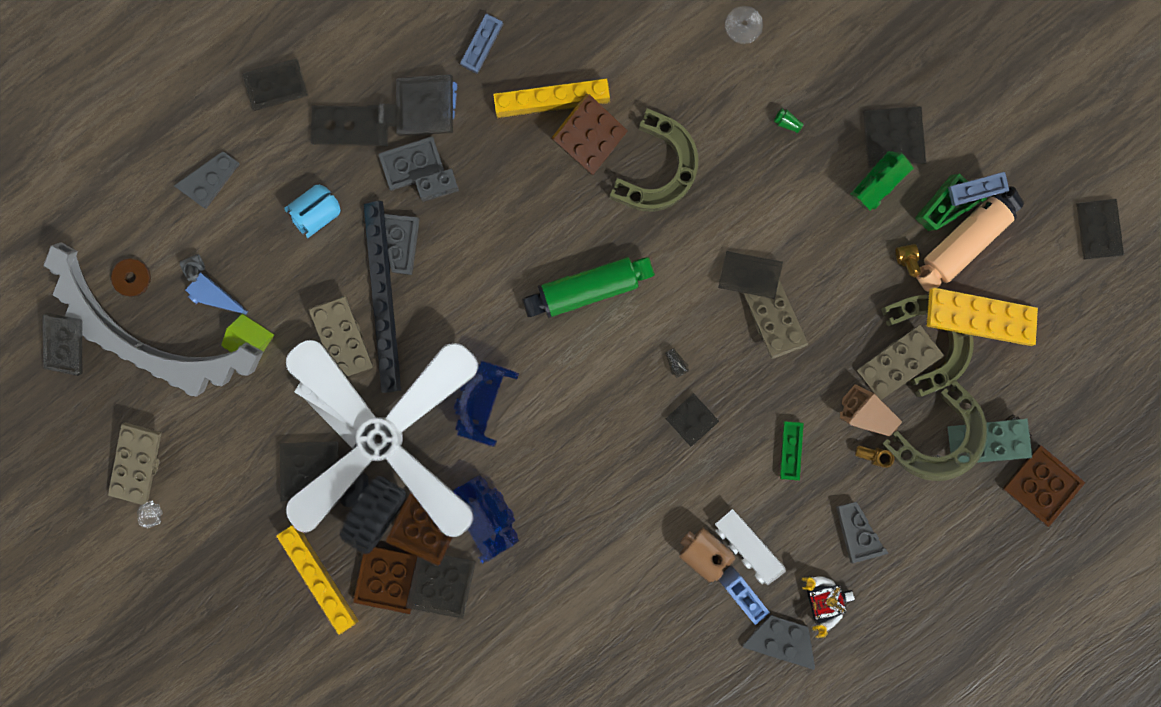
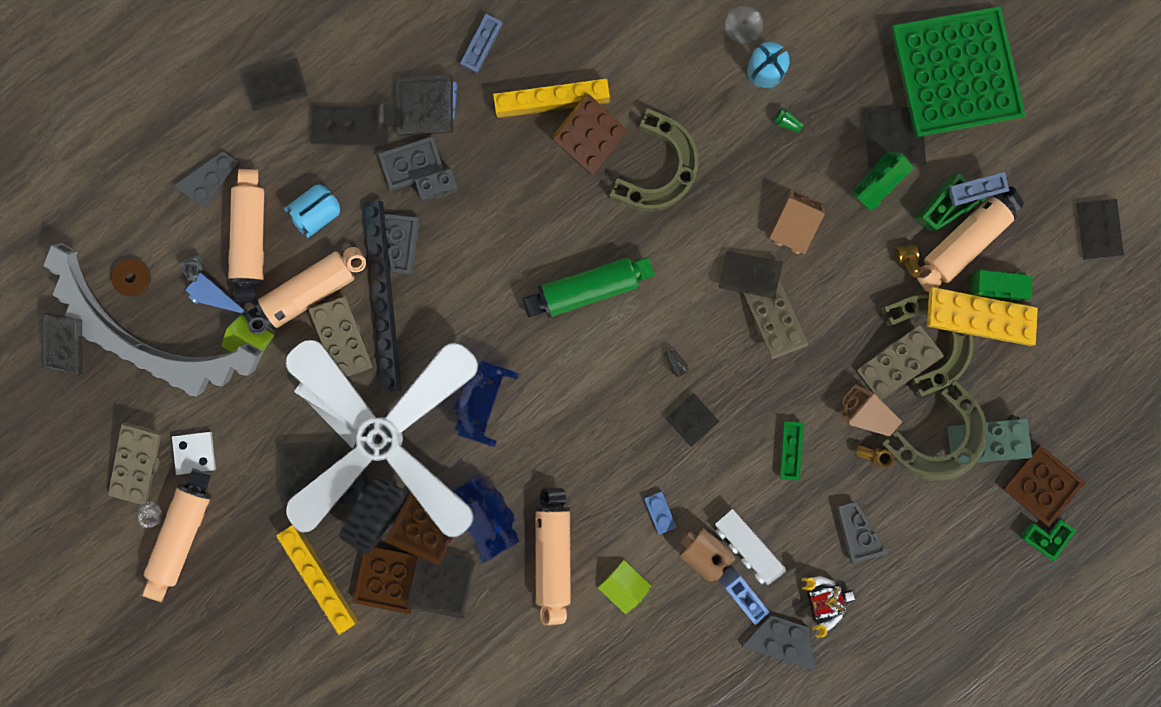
(177, 534): none -> light nougat piece
(193, 452): none -> white tile
(246, 236): none -> light nougat piece
(305, 290): none -> light nougat piece
(553, 556): none -> light nougat piece
(625, 587): none -> lime slope
(660, 512): none -> medium blue plate
(775, 68): none -> medium azure cylinder
(797, 222): none -> medium nougat slope
(958, 72): none -> green plate
(1000, 285): none -> green wedge
(1050, 543): none -> green brick

